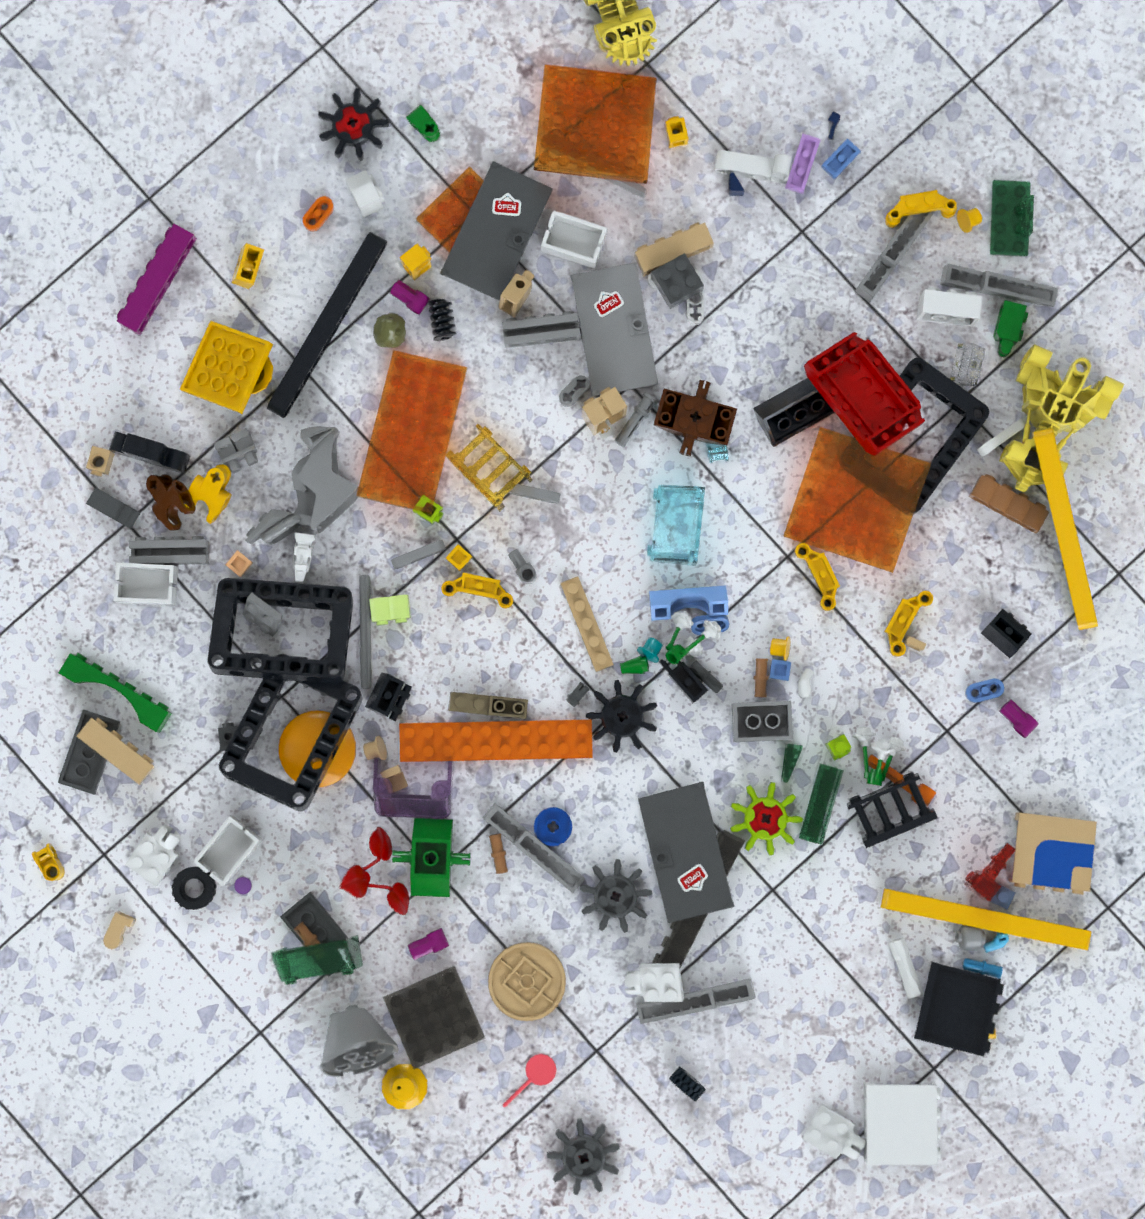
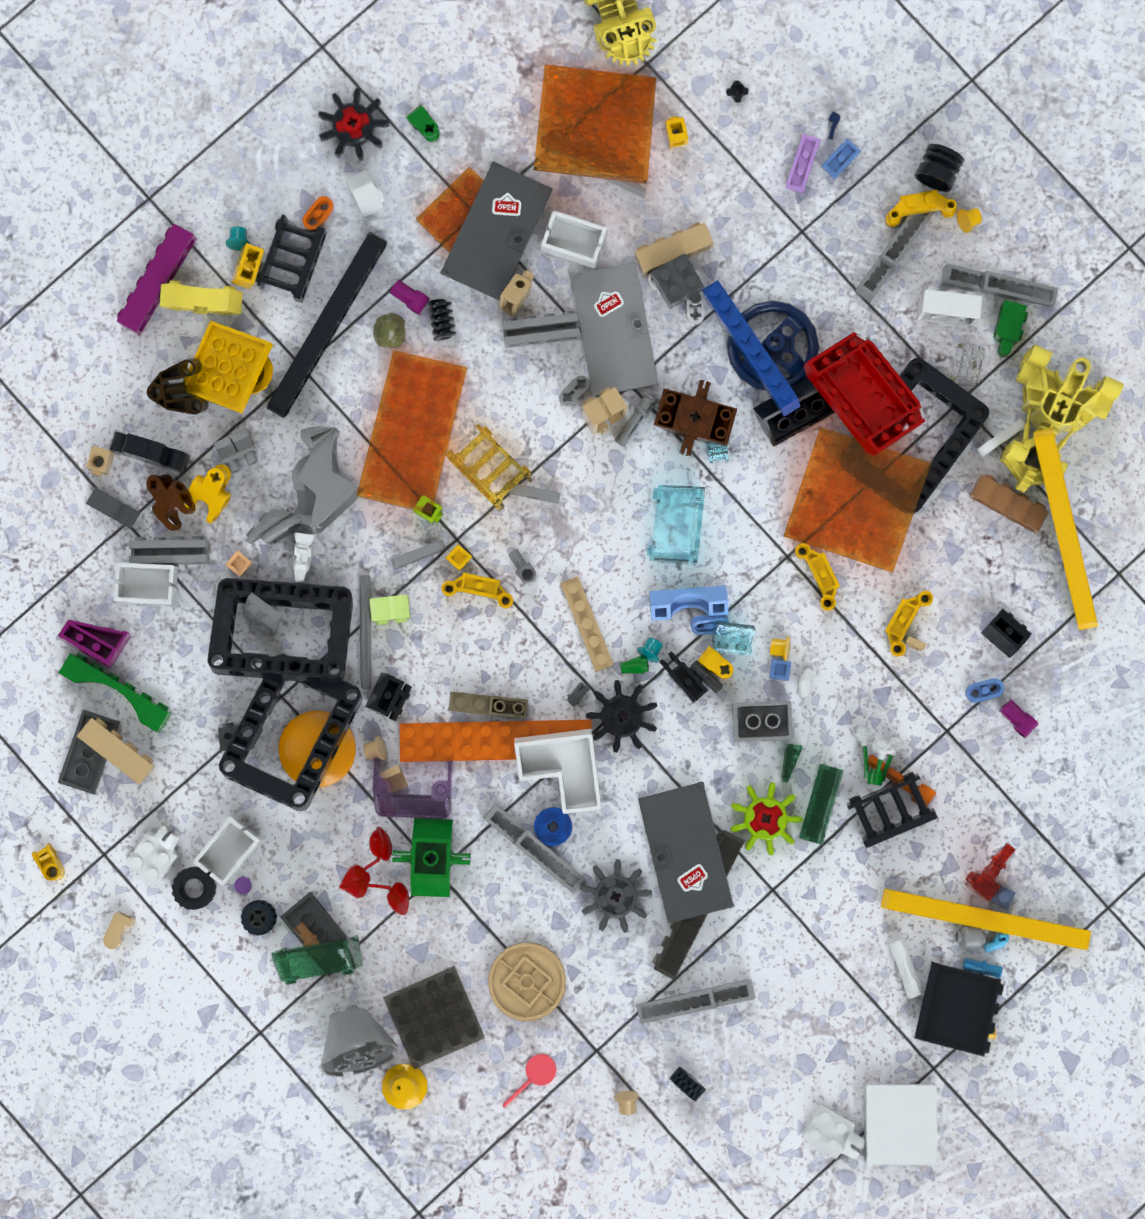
(95, 641): none -> magenta wedge
(165, 399): none -> dark brown connector
(201, 300): none -> light yellow brick
(237, 238): none -> teal piece
(254, 914): none -> black wheel
(310, 255): none -> black fence
(416, 261): yellow brick -> none
(431, 943): magenta piece -> none
(498, 853): medium nougat pin -> none
(570, 758): none -> white piece
(589, 1167): dark grey gear -> none
(626, 1102): none -> tan piece
(656, 982): white plate -> none
(692, 645): white plant -> none
(713, 661): none -> yellow piece
(733, 638): none -> clear light blue bracket
(735, 187): dark blue slope -> none
(737, 86): none -> black plate
(751, 348): none -> blue brick
(753, 166): white beam -> none
(761, 677): medium nougat pin -> none
(797, 322): none -> dark blue piece
(838, 747): lime brick -> none
(939, 167): none -> black wheel
(1011, 218): clear green bracket -> none
(1053, 853): tan panel -> none

